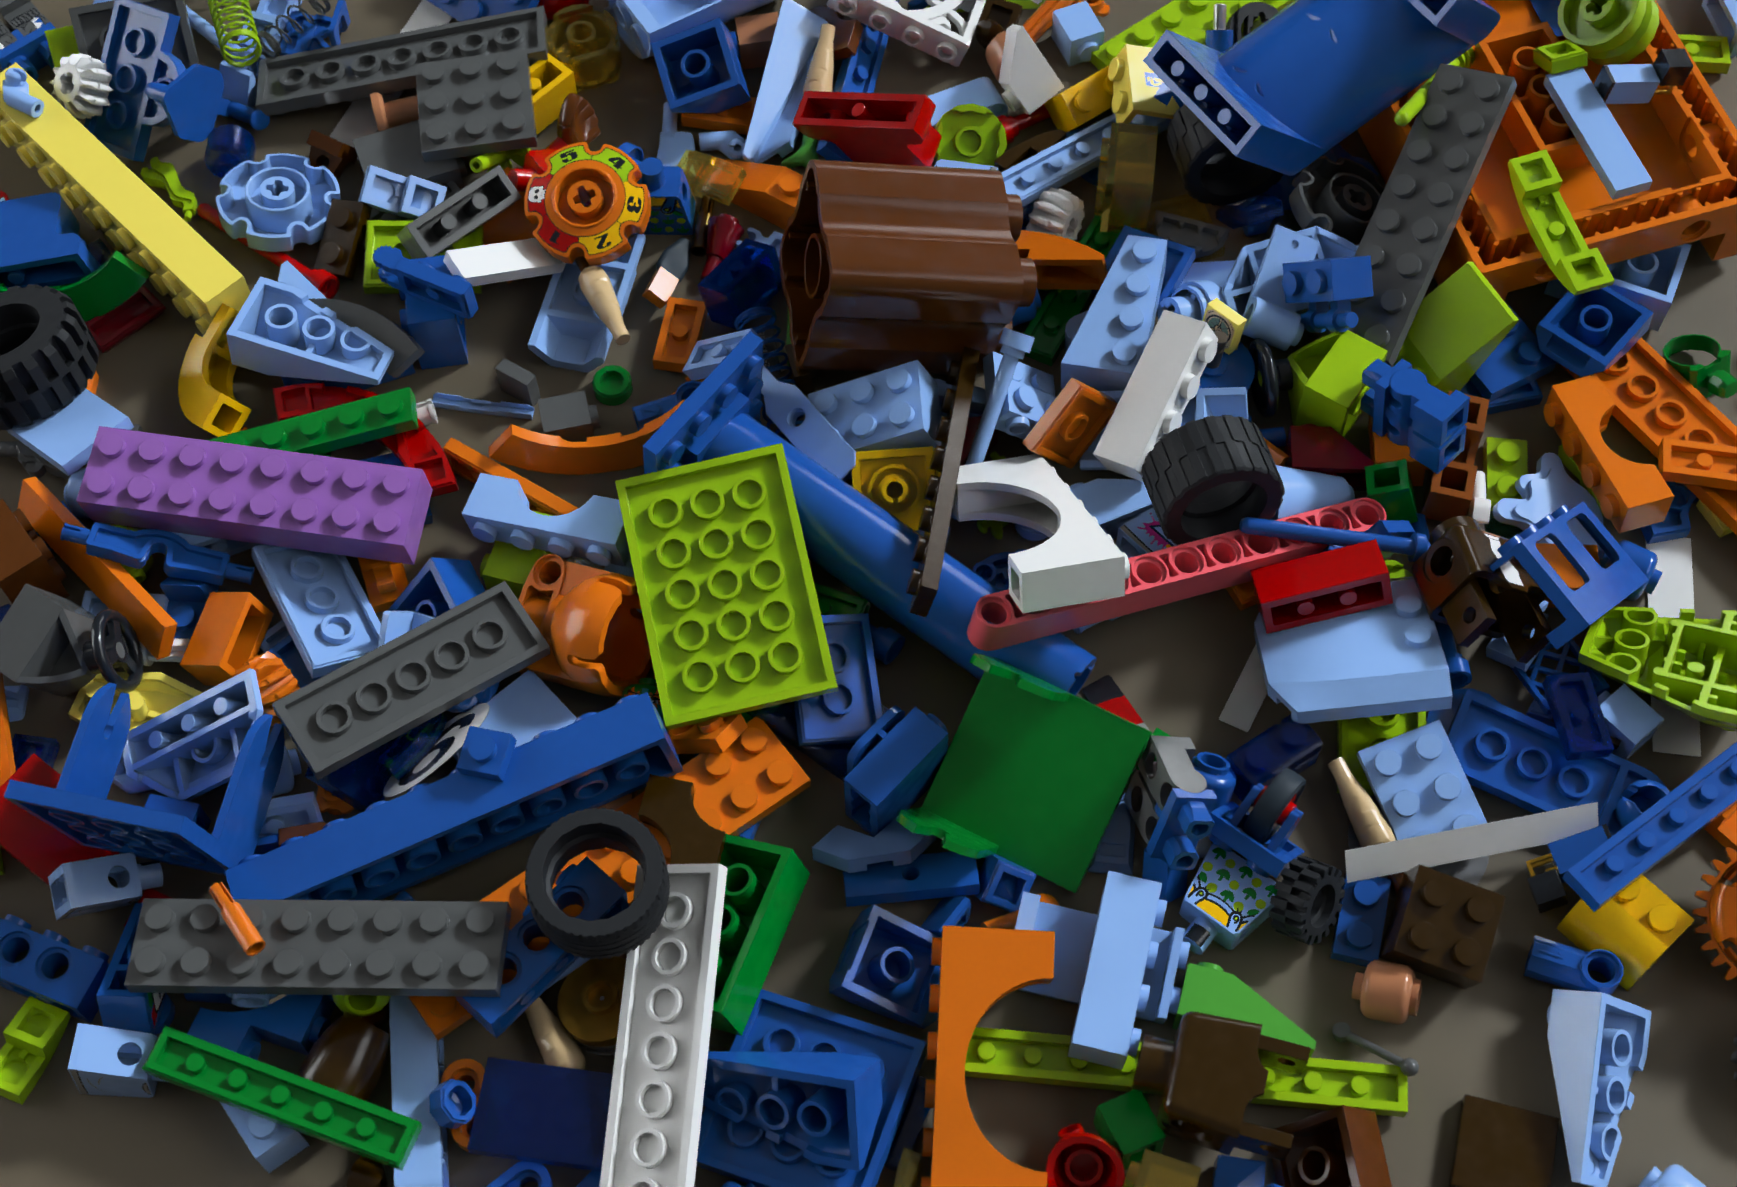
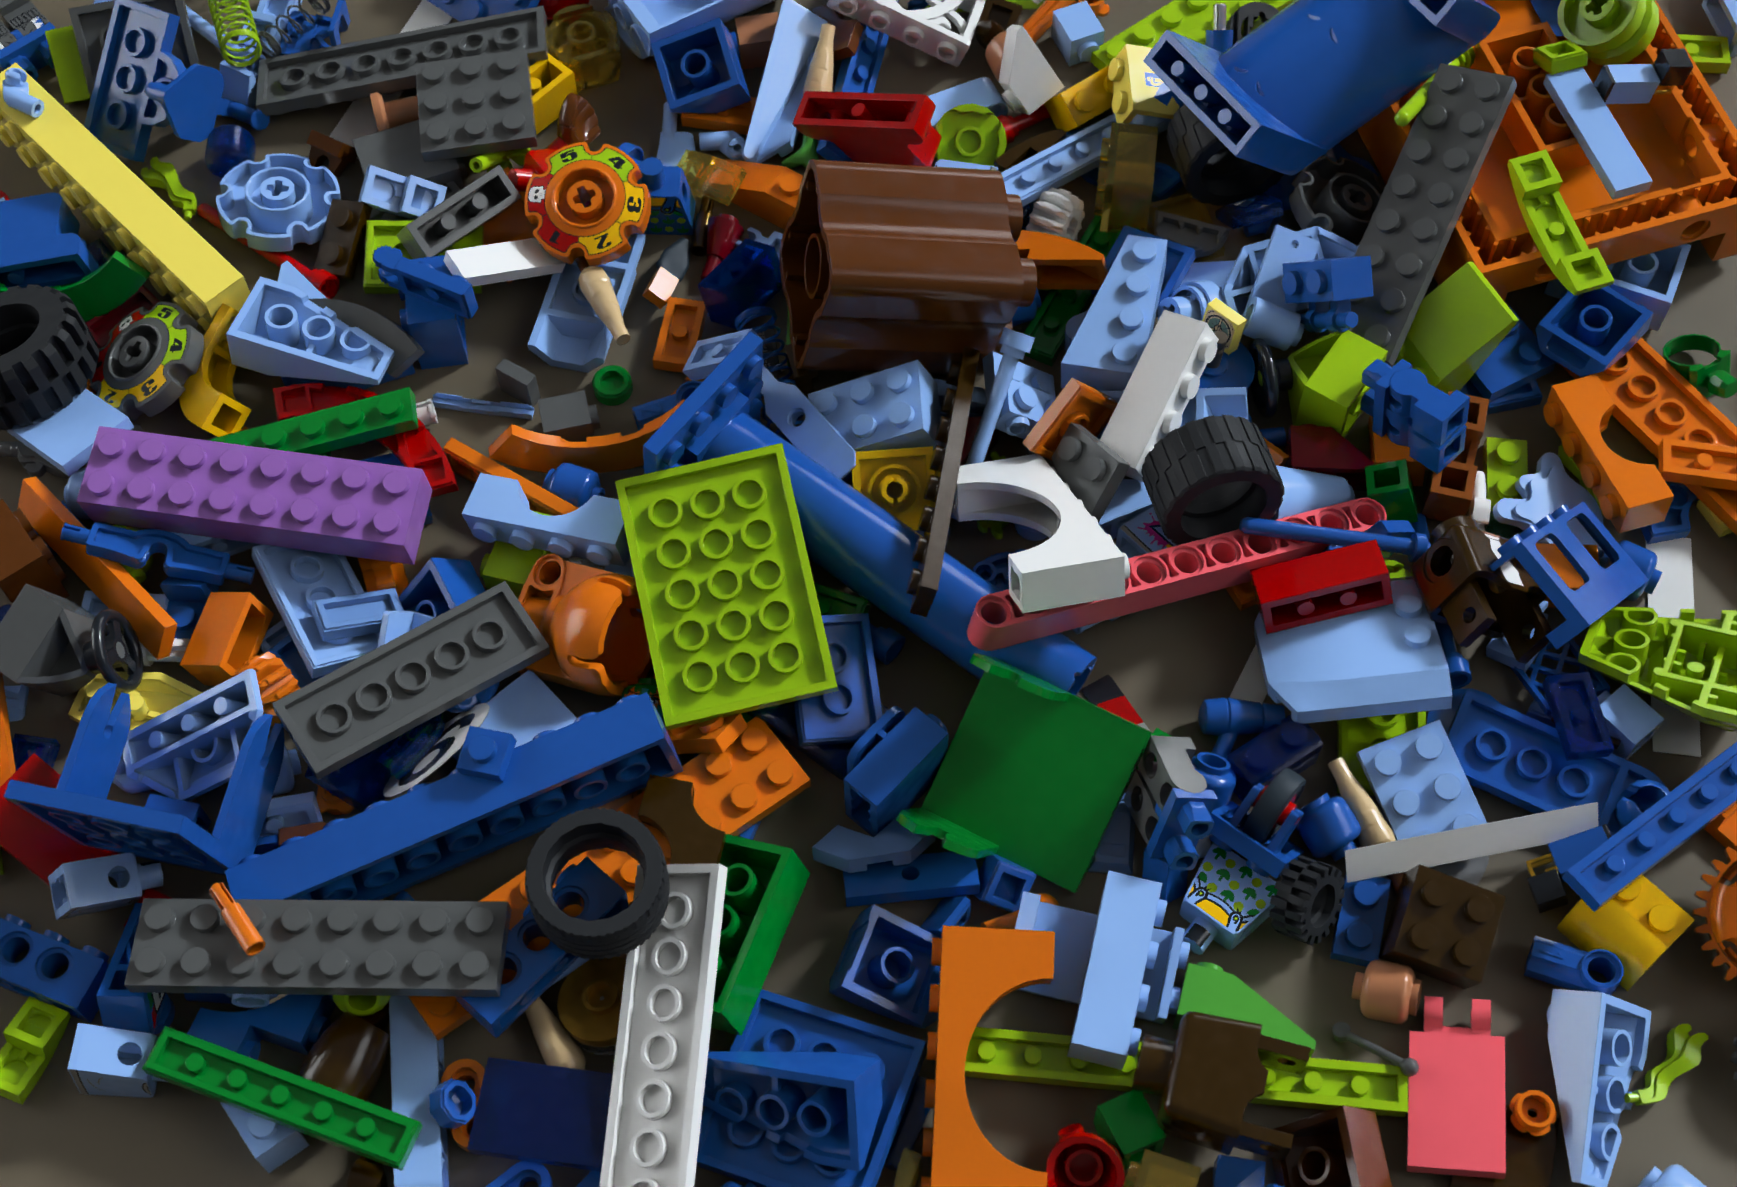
(82, 85): white gear -> none
(148, 360): none -> dark grey piece
(353, 613): none -> medium blue tile
(573, 483): none -> blue head
(1089, 468): none -> dark grey wing
(1165, 183): none -> blue tile
(1236, 717): none -> blue piece
(1328, 827): none -> blue head
(1457, 1096): none -> coral tile
(1541, 1104): none -> orange plate
(1682, 1056): none -> lime hair

